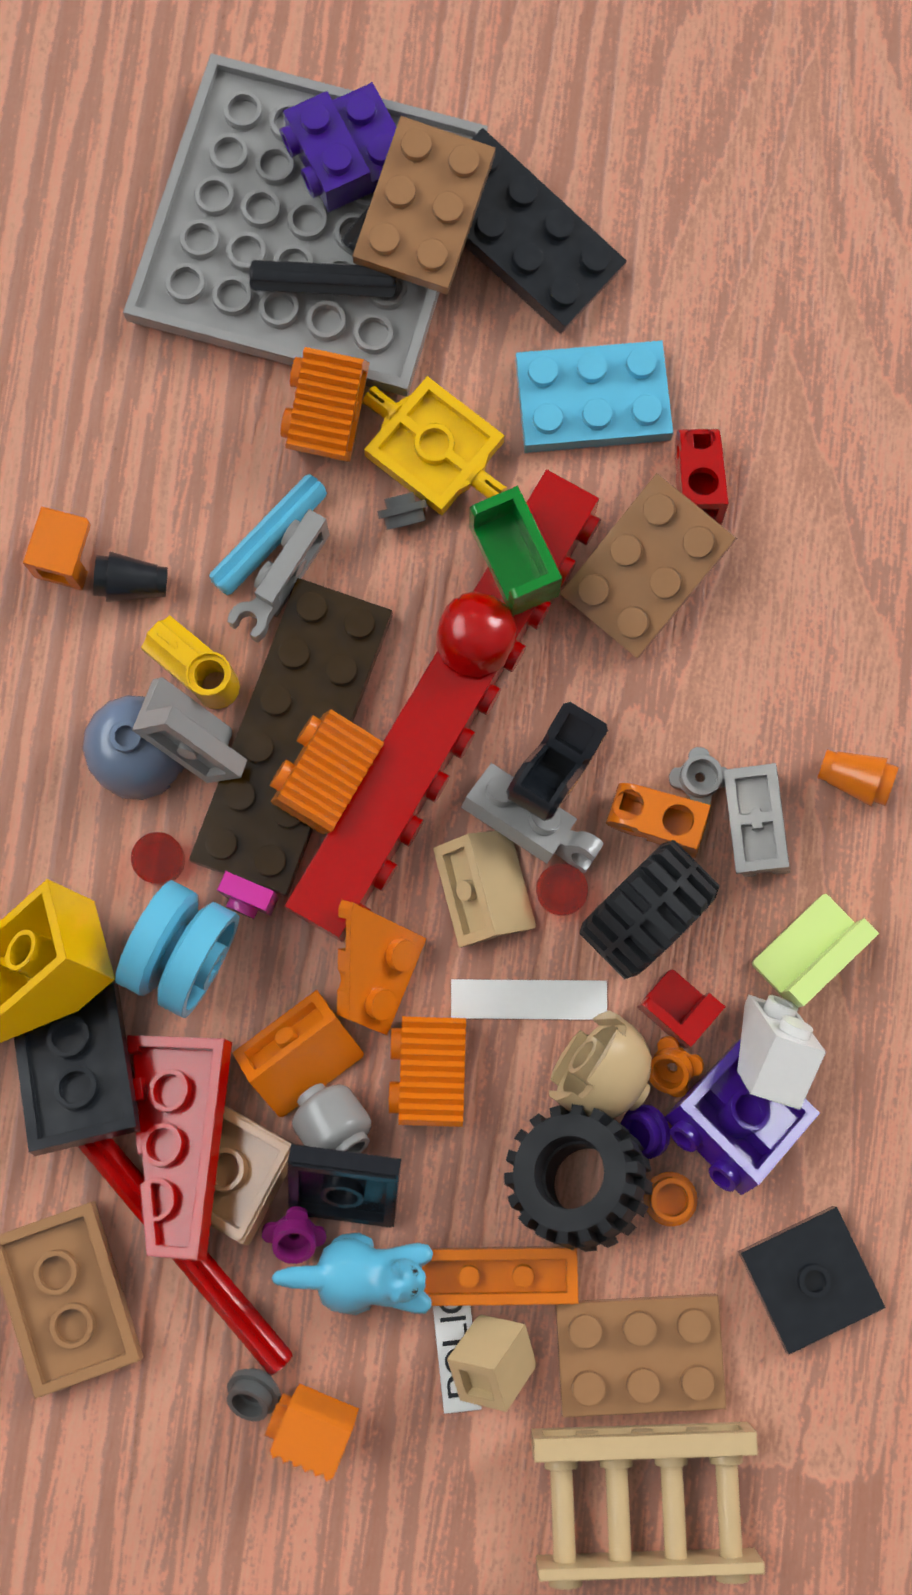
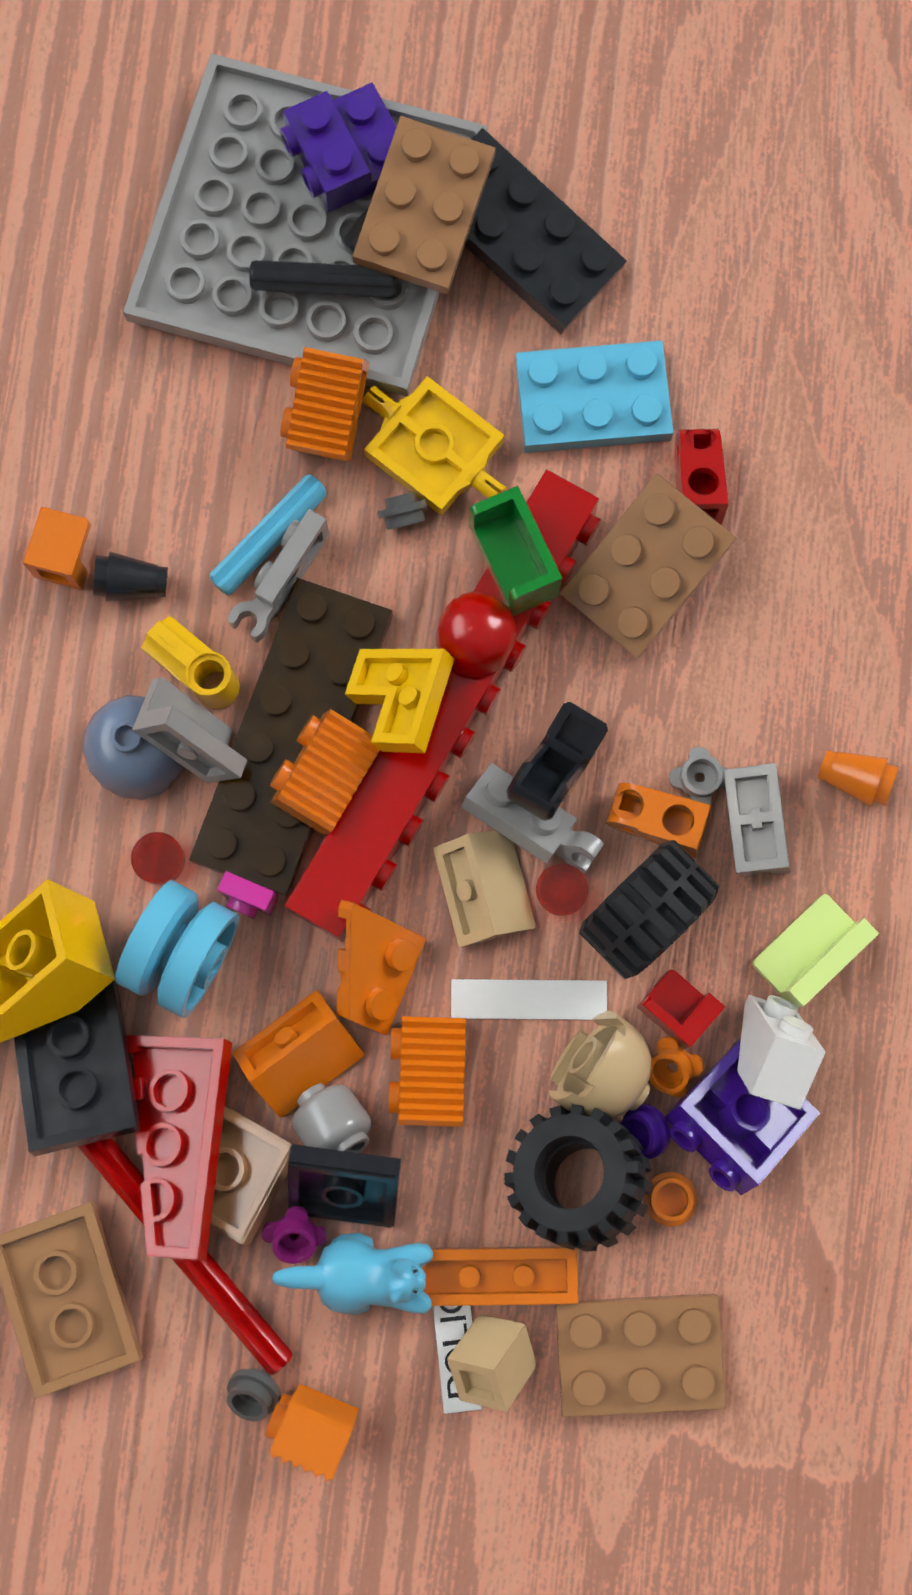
(408, 687): none -> yellow plate
(670, 1448): tan fence -> none
(811, 1279): black plate -> none

